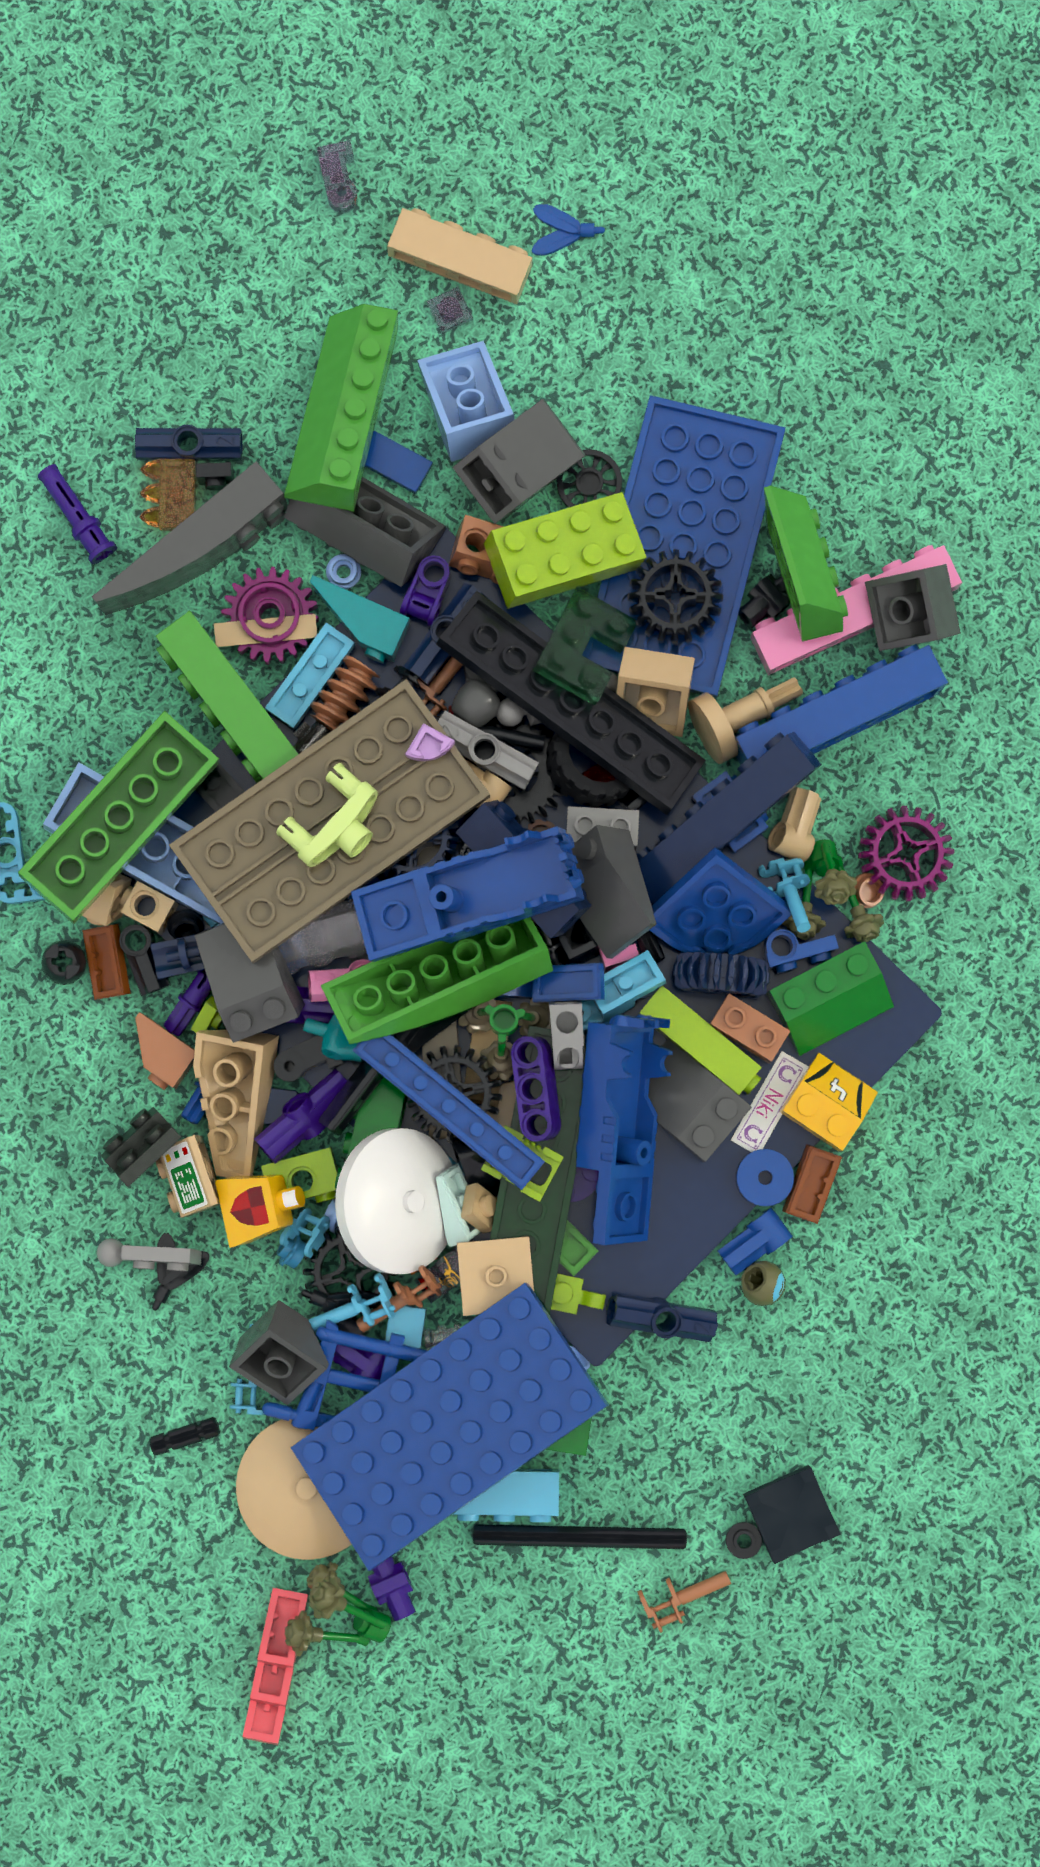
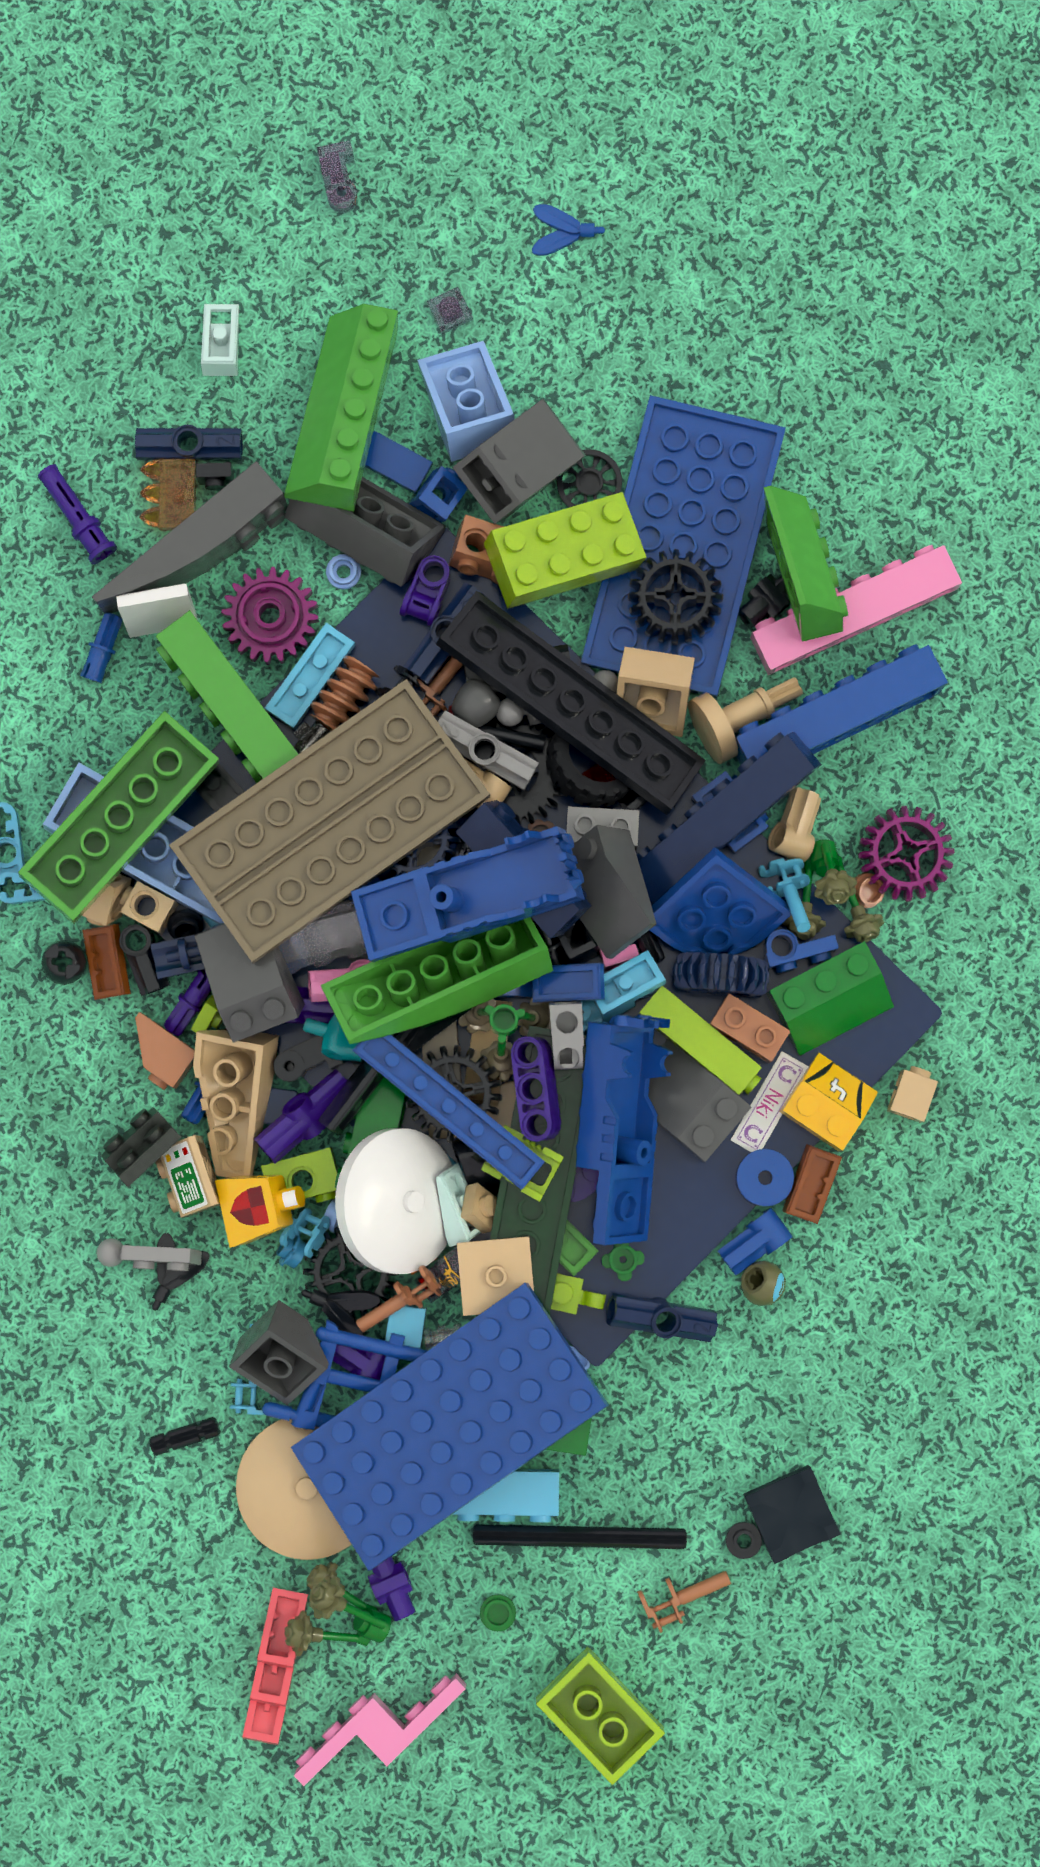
(102, 648): none -> blue axle
(154, 609): none -> white tile
(220, 342): none -> light aqua slope
(233, 633): tan sticker -> none
(343, 829): yellowish green connector -> none
(359, 1305): medium azure piece -> none
(370, 624): teal slope -> none
(379, 1728): none -> bright pink bracket
(429, 745): lavender tile -> none
(451, 487): none -> blue brick
(460, 255): tan brick -> none
(497, 1612): none -> green plate
(562, 655): clear green plate -> none
(600, 1715): none -> lime brick
(623, 1270): none -> green plate
(912, 607): dark grey slope -> none
(913, 1094): none -> tan brick

